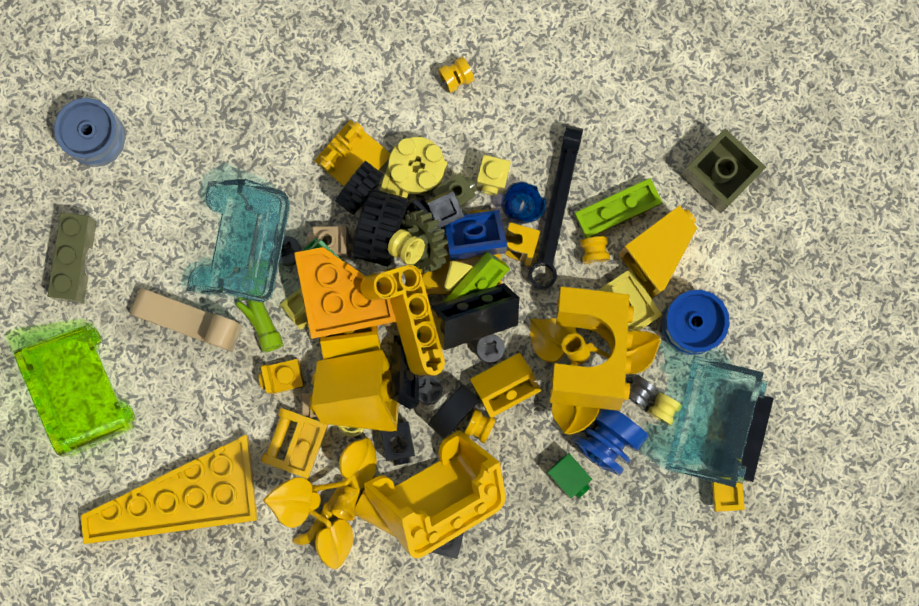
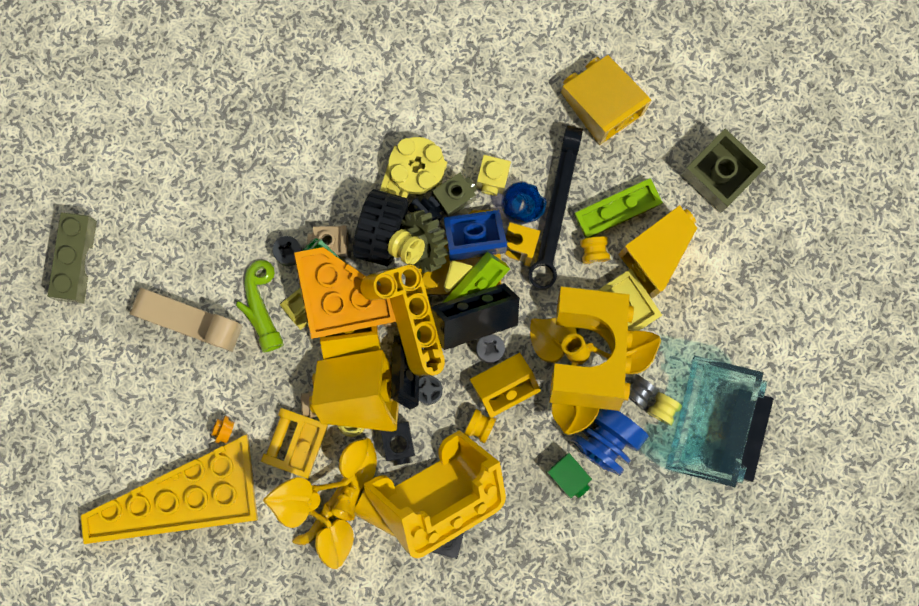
(73, 134): sand blue wheel -> none
(73, 391): clear neon green windscreen -> none
(222, 430): none -> light orange plate
(246, 241): clear light blue windscreen -> none
(281, 377): yellow bracket -> none
(349, 150): yellow hinge -> none
(358, 187): black tyre -> none
(445, 208): black tile -> none
(453, 411): black tyre -> none
(456, 74): yellow wheel -> none
(604, 98): none -> yellow slope
(707, 334): blue wheel -> none
(727, 498): yellow tile -> none

